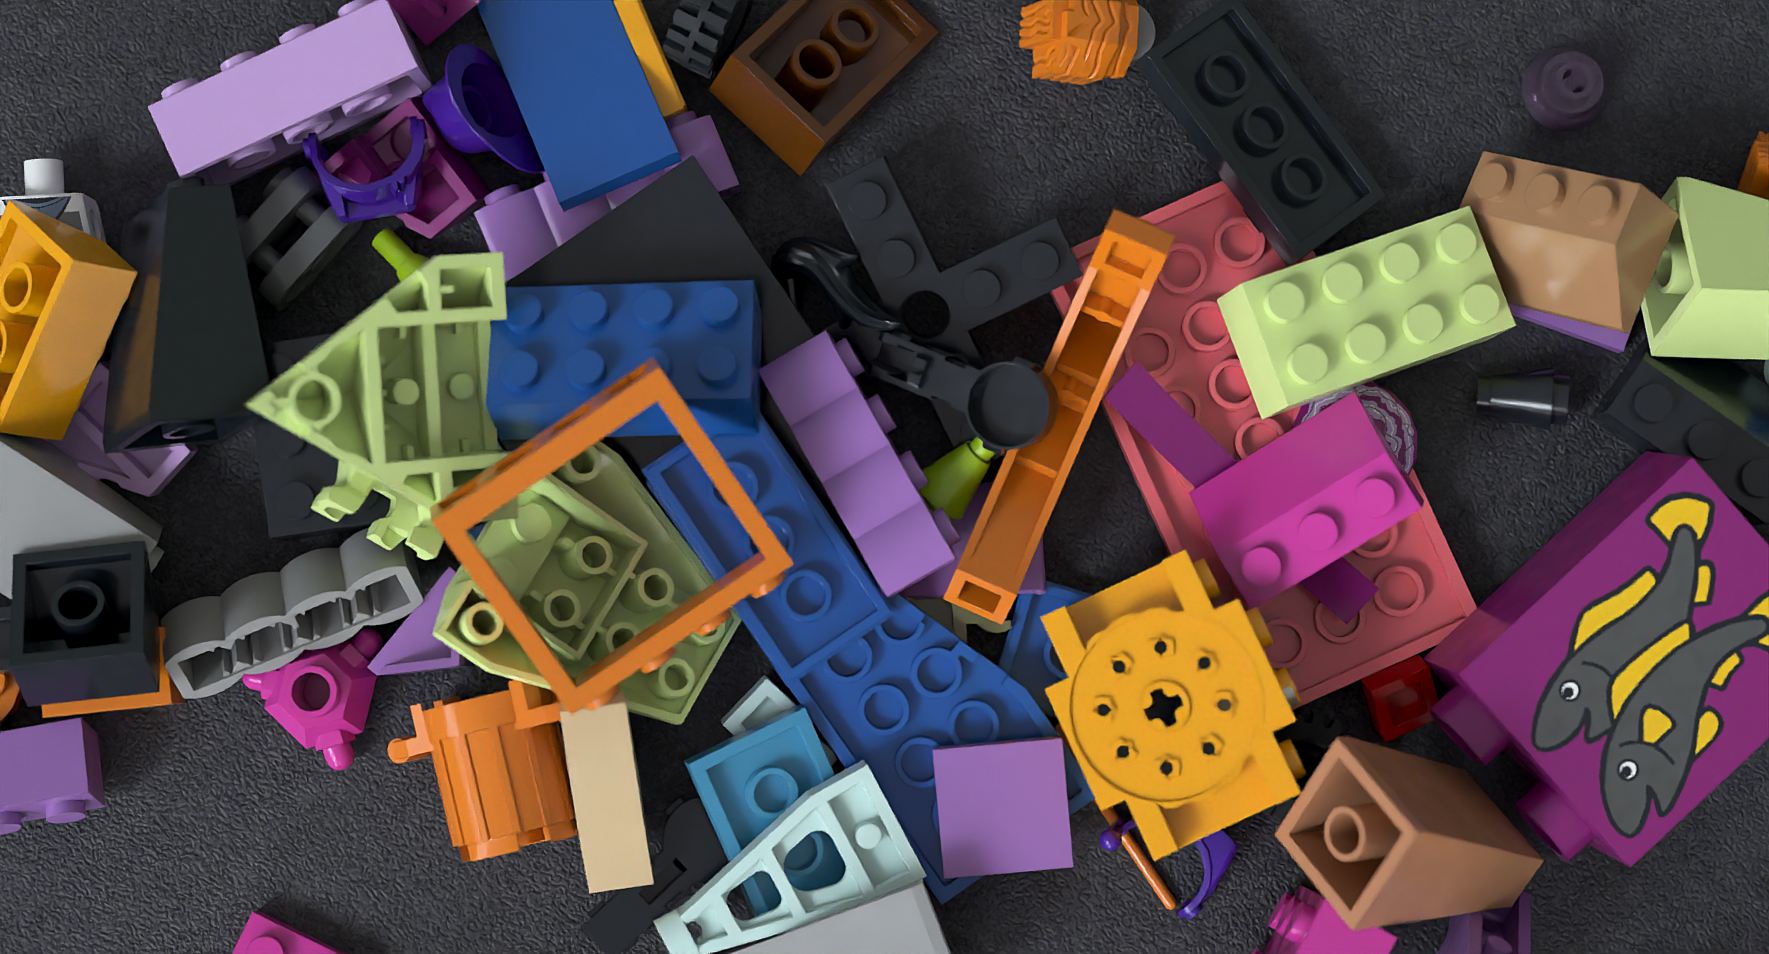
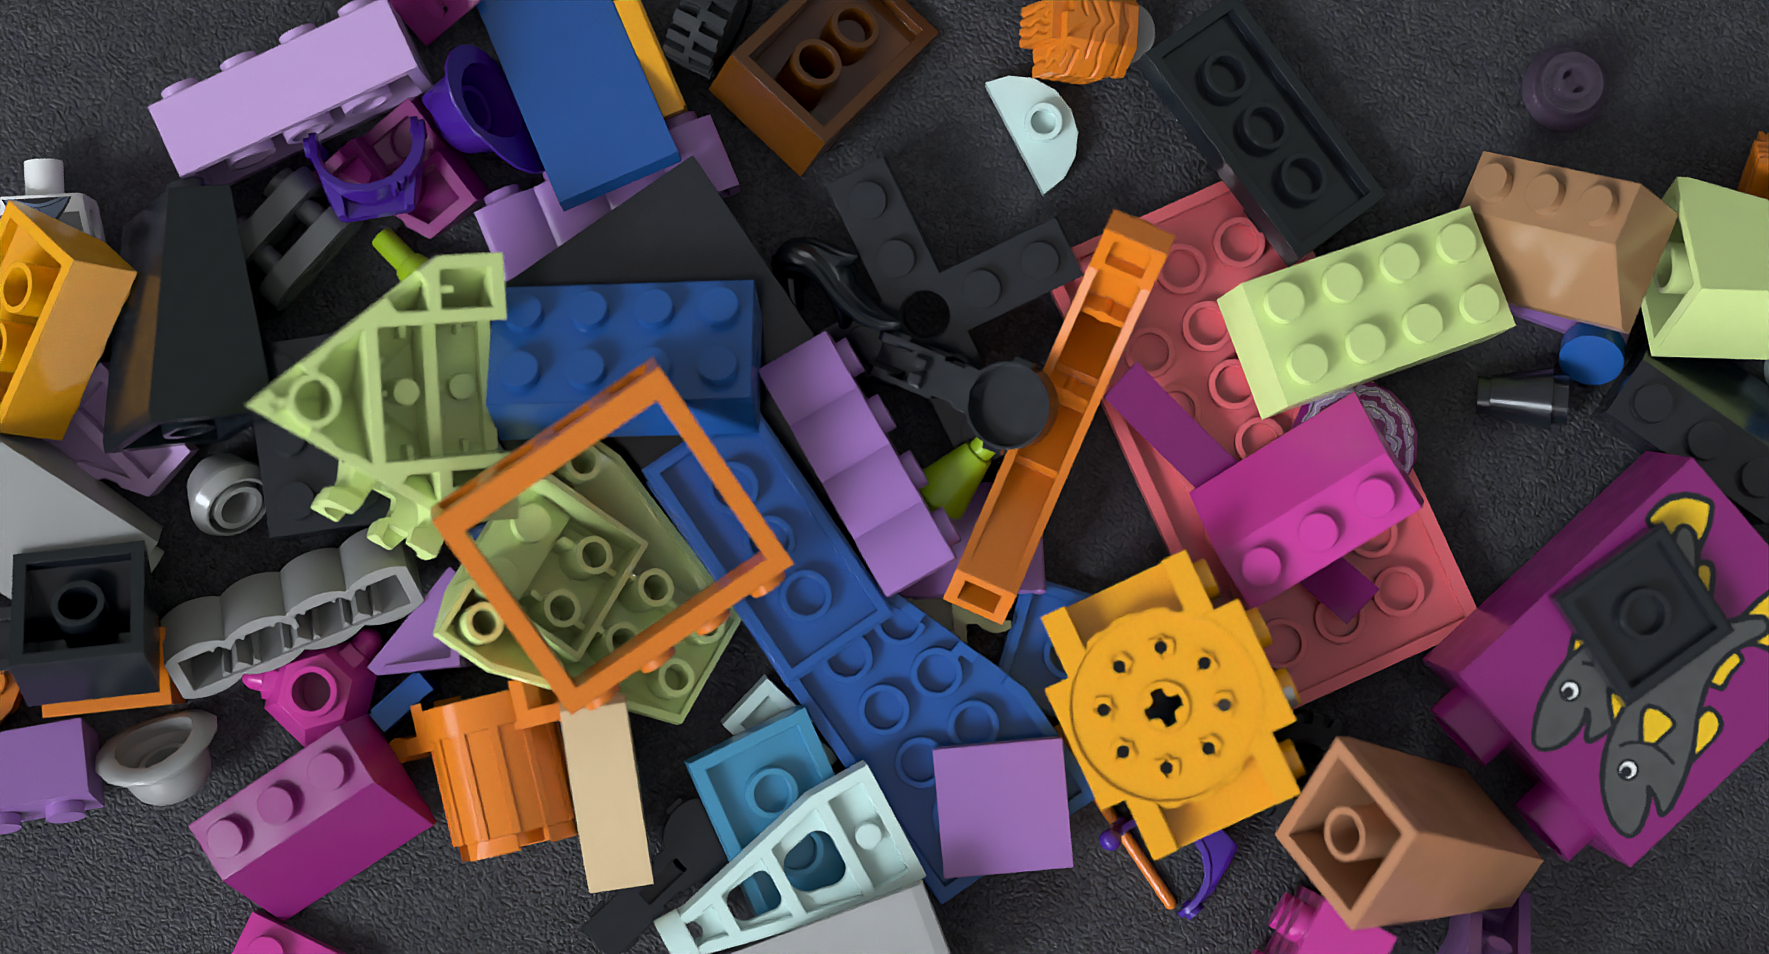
(160, 757): none -> light grey hat
(225, 494): none -> light grey cone
(314, 820): none -> magenta slope
(395, 707): none -> blue tile
(1038, 125): none -> light aqua plate
(1400, 697): red plate -> none
(1592, 354): none -> blue tile
(1641, 613): none -> black tile

